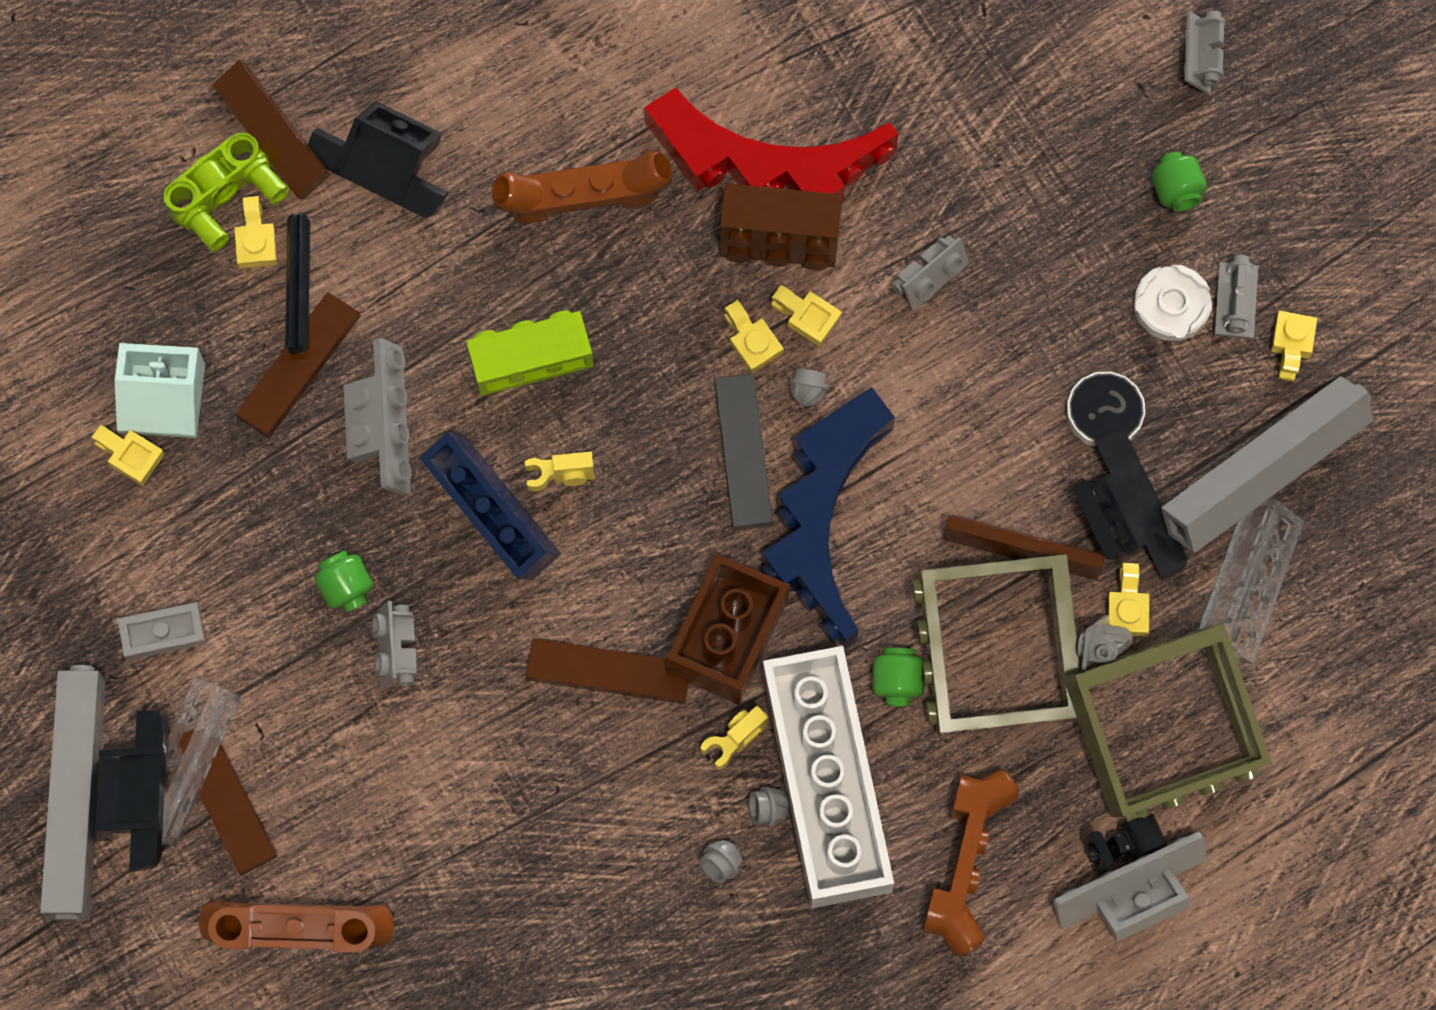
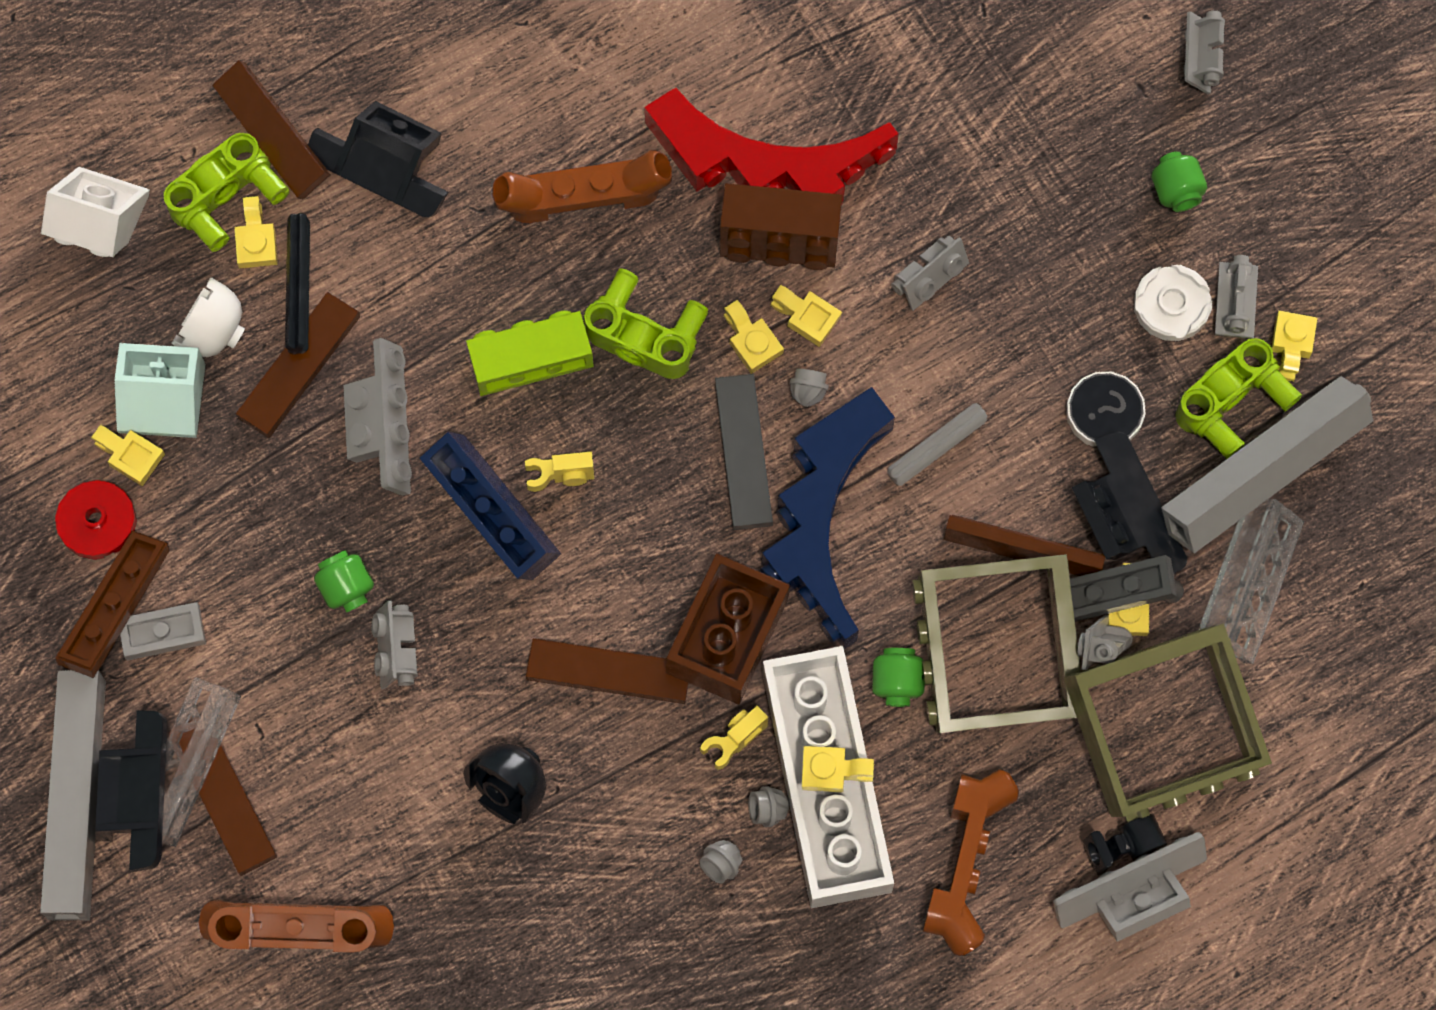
(93, 211): none -> white slope
(101, 537): none -> red plate
(112, 604): none -> reddish brown tile
(212, 321): none -> white cylinder
(508, 780): none -> black cylinder
(638, 337): none -> lime piece
(827, 769): none -> light yellow plate
(937, 444): none -> light grey axle
(1125, 588): none -> dark grey piece
(1226, 386): none -> lime piece

